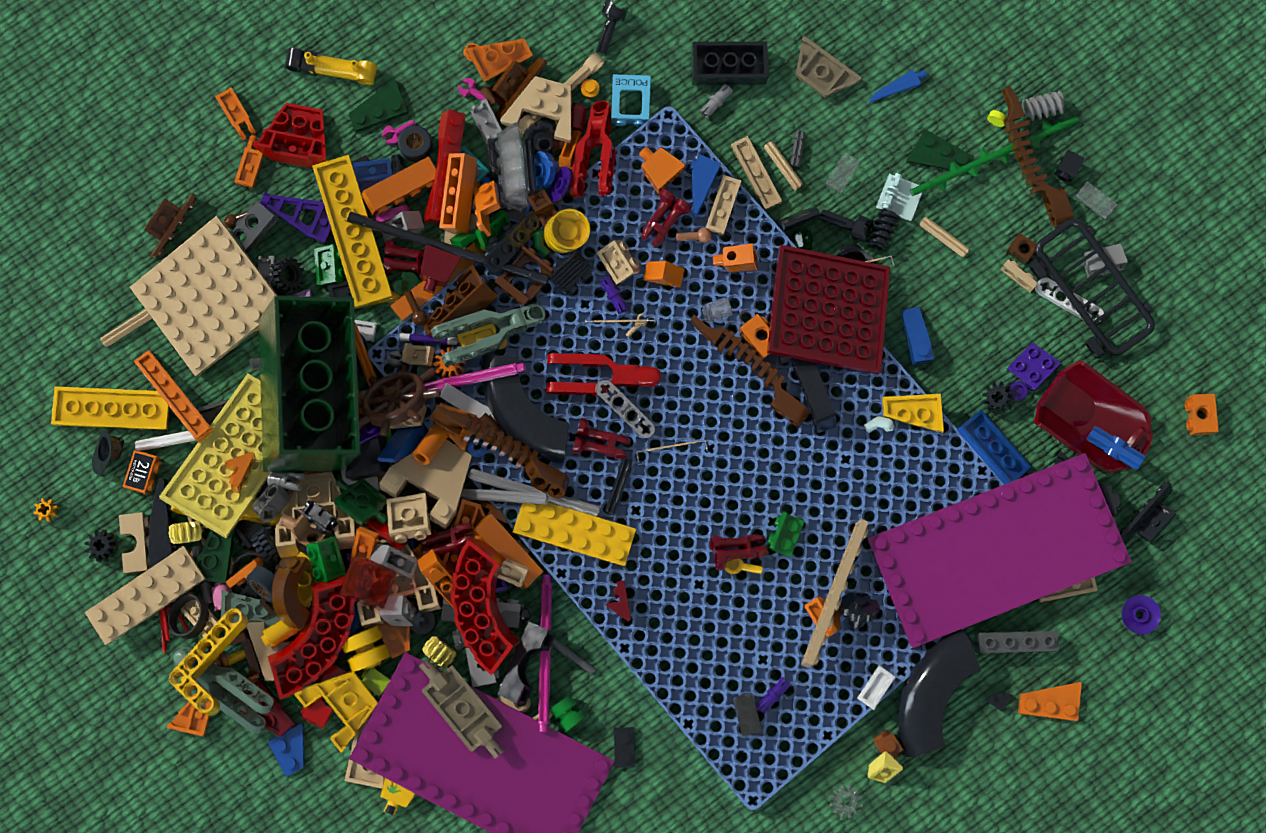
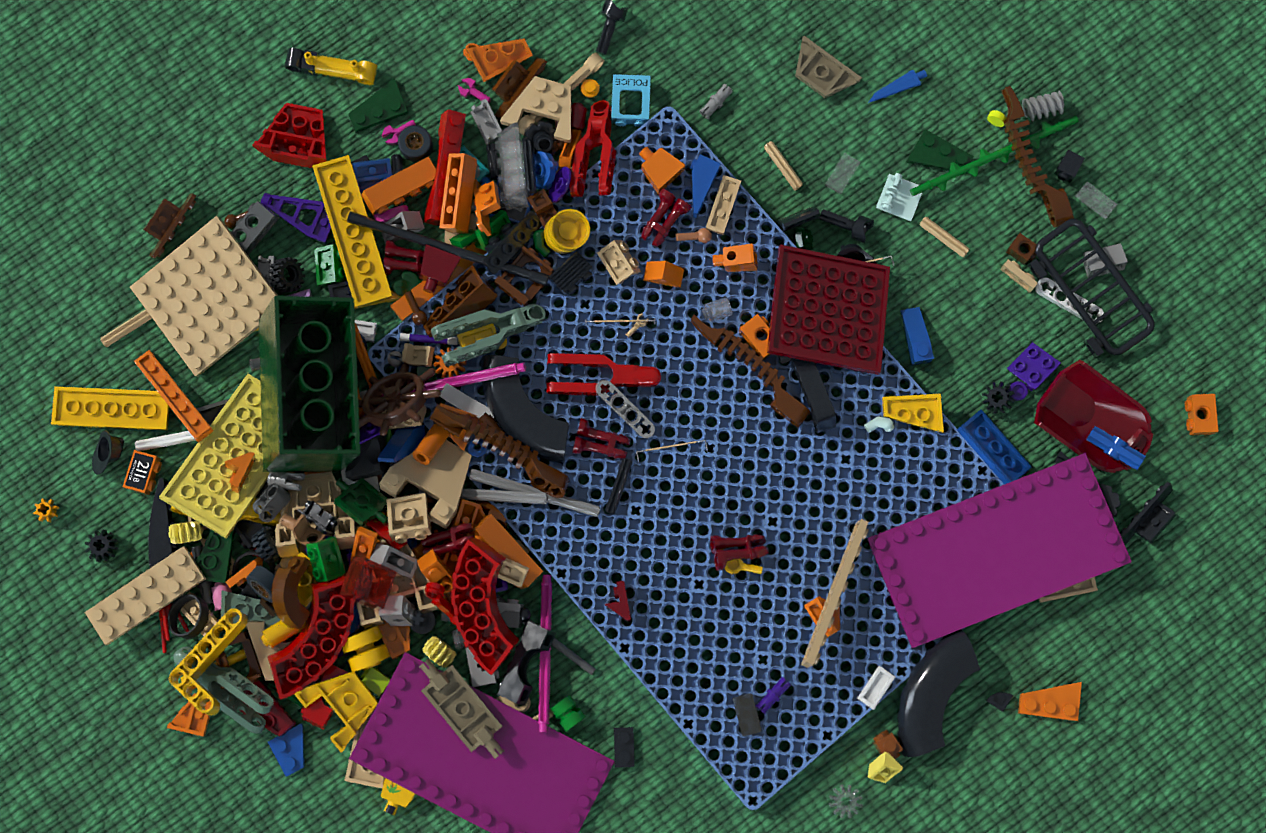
(136, 525): tan arch -> none
(234, 111): orange hinge -> none
(249, 165): orange hinge -> none
(435, 592): none -> red piece
(492, 98): reddish brown tile -> none
(575, 531): yellow plate -> none
(614, 294): dark purple pin -> none
(729, 63): black brick -> none
(756, 173): tan plate -> none
(786, 534): green bracket -> none
(797, 149): dark grey axle -> none
(859, 609): black plant -> none
(883, 229): black piece -> none
(1016, 642): dark grey brick -> none
(1150, 614): dark purple dish -> none

